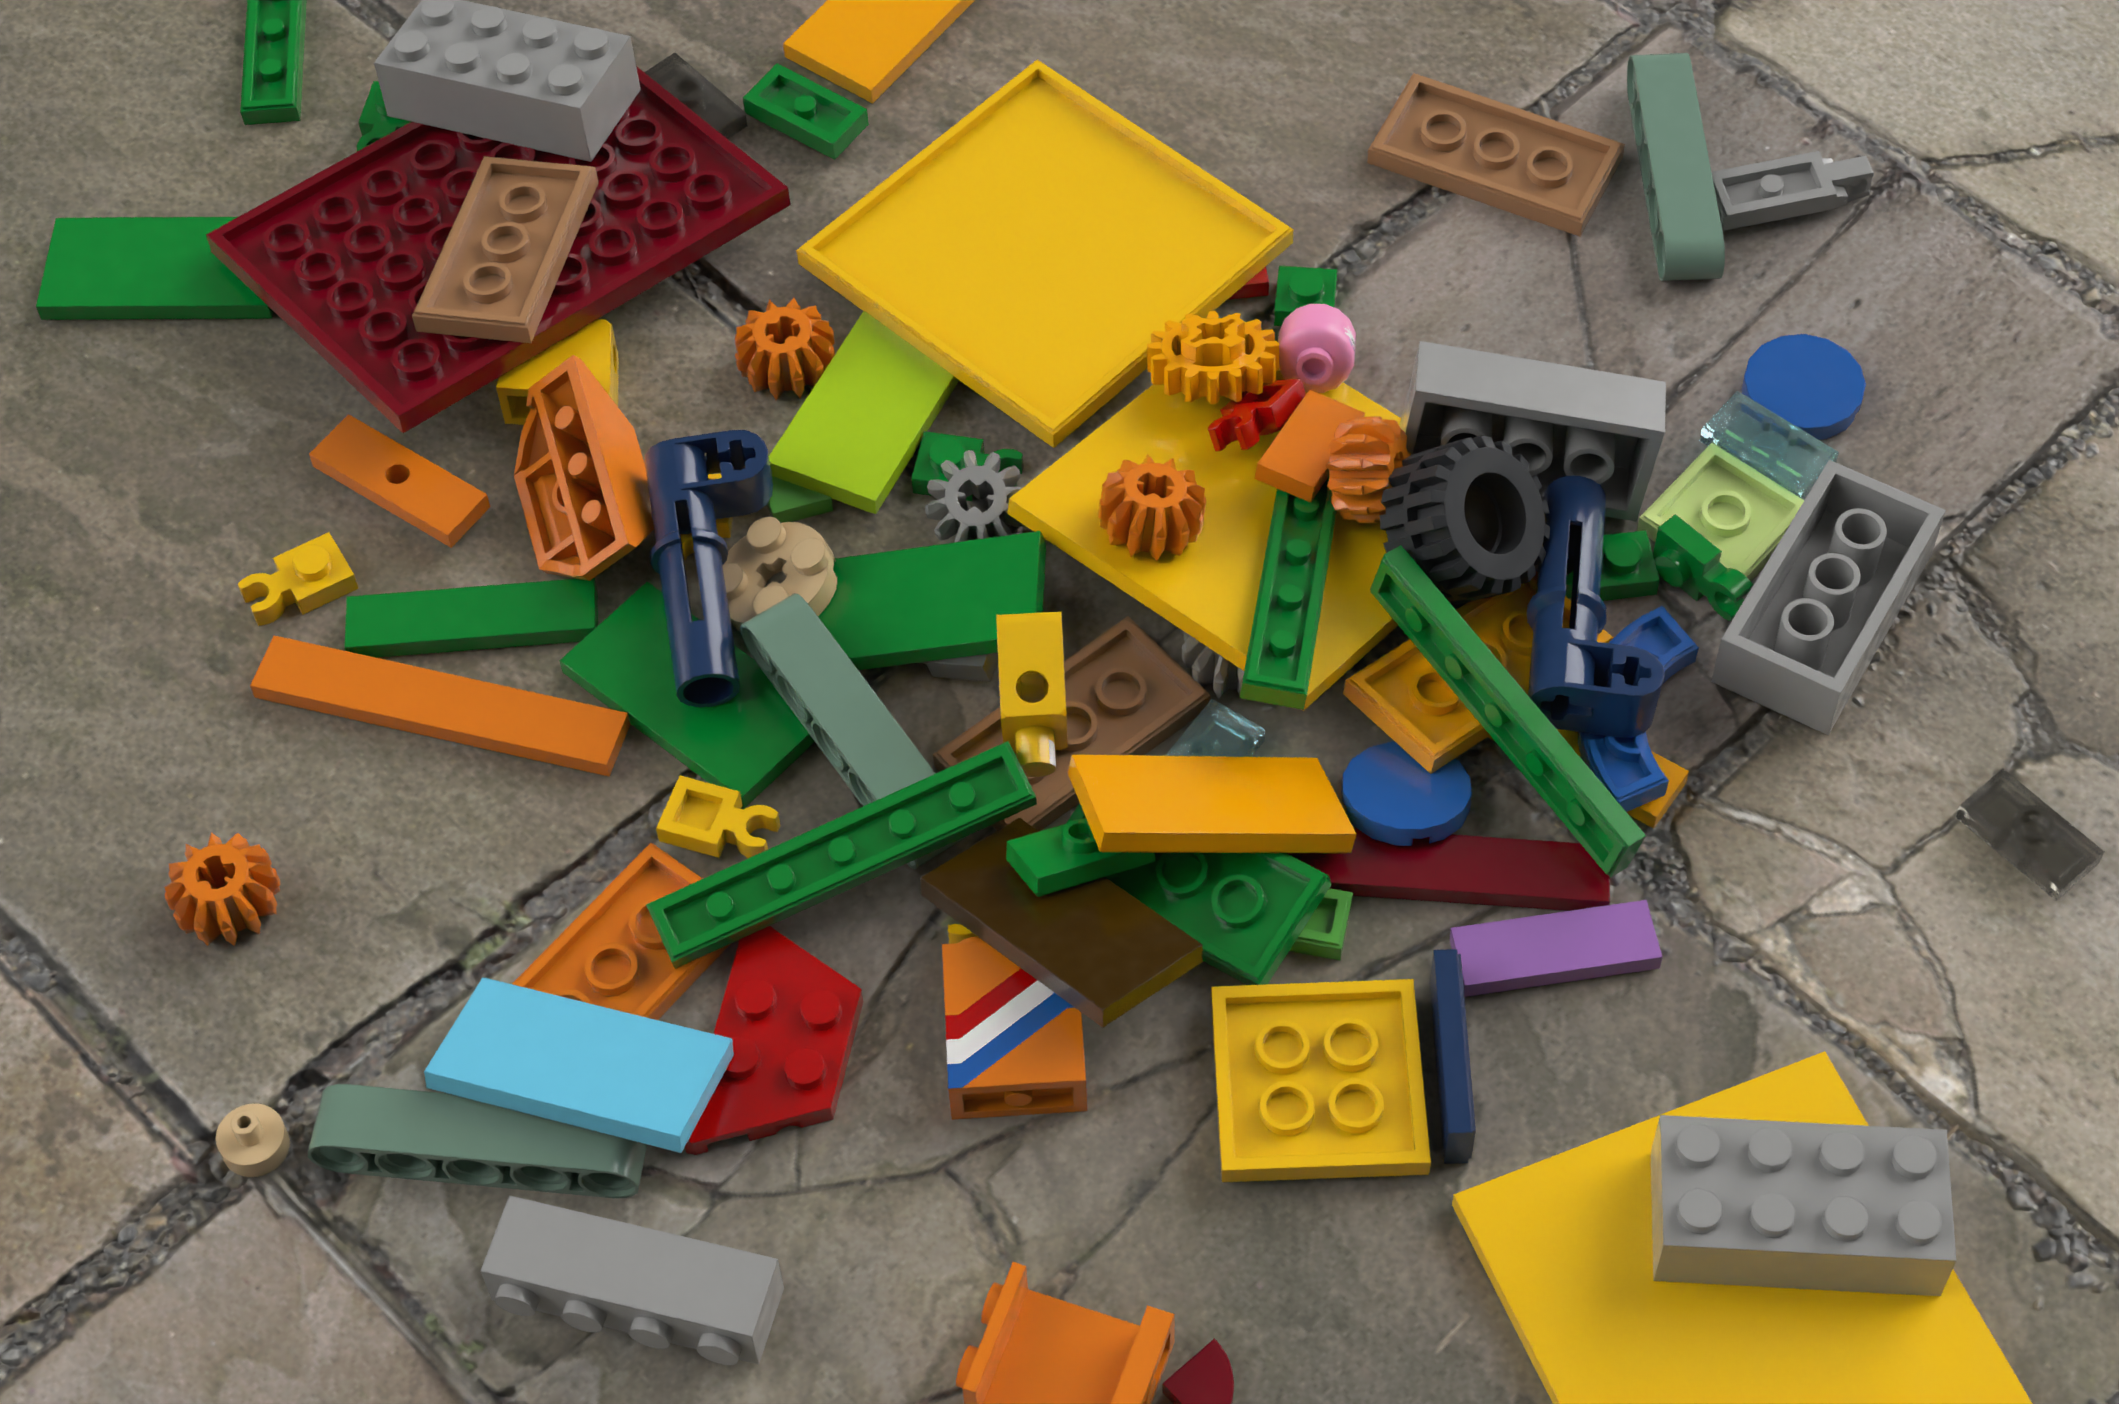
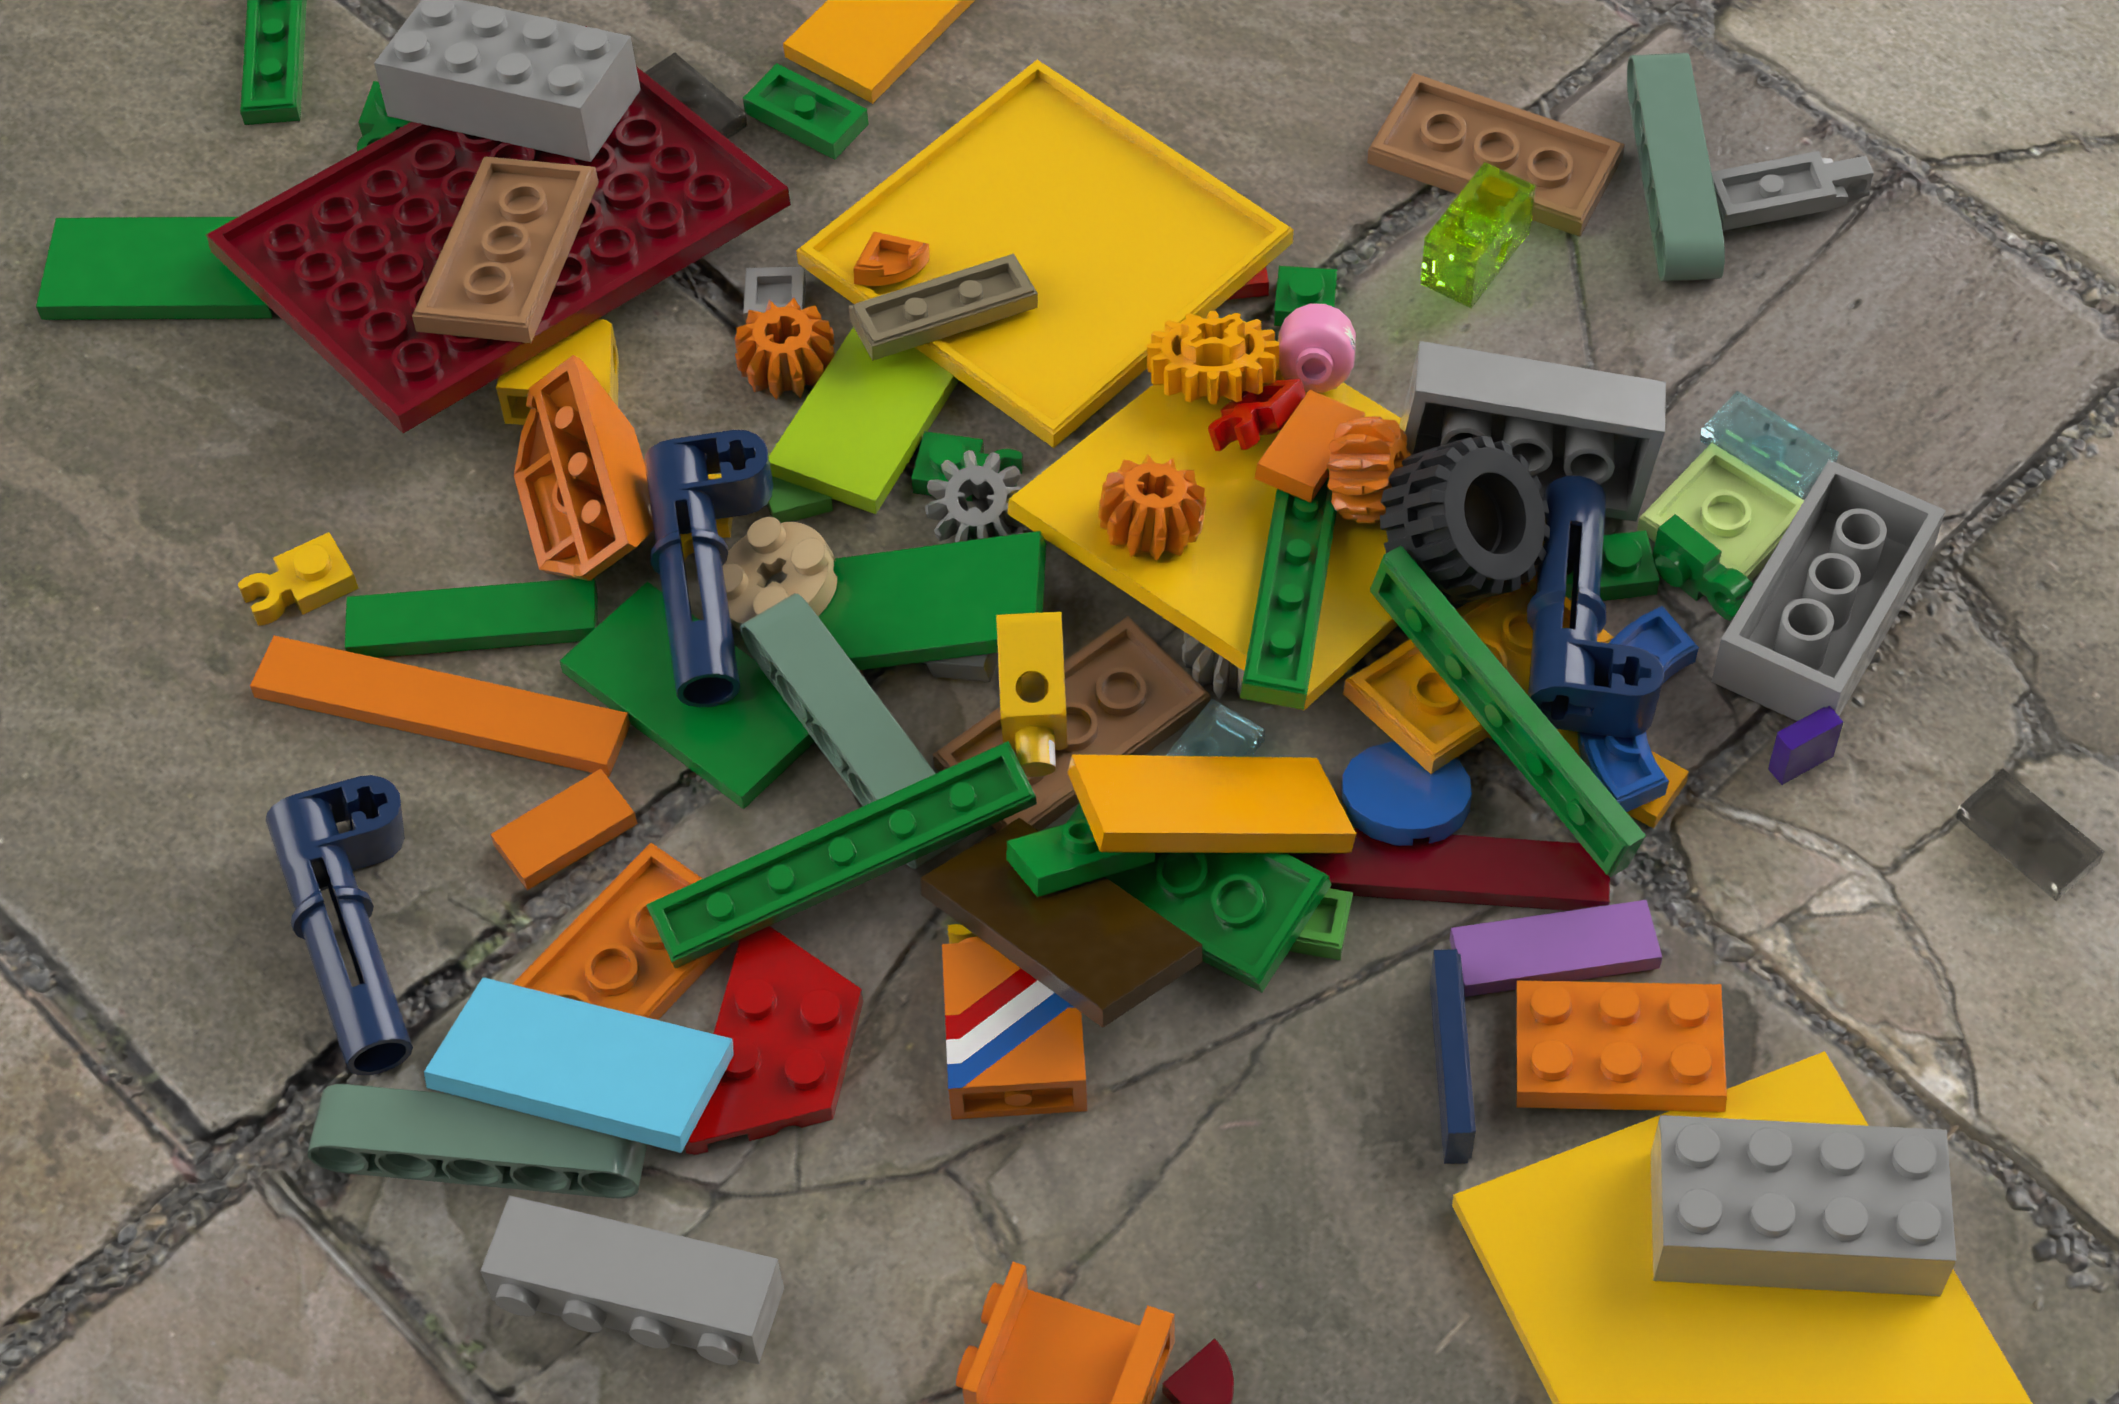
(222, 889): orange gear -> none
(252, 1140): tan tile -> none
(321, 859): none -> dark blue piece
(400, 480): orange tile -> none
(564, 829): none -> orange tile
(709, 816): yellow plate -> none
(773, 283): none -> light grey tile
(889, 260): none -> orange tile
(943, 306): none -> dark tan tile
(1319, 1081): yellow plate -> none
(1477, 234): none -> clear neon green brick
(1620, 1046): none -> orange plate
(1805, 744): none -> dark purple tile
(1806, 383): blue tile -> none

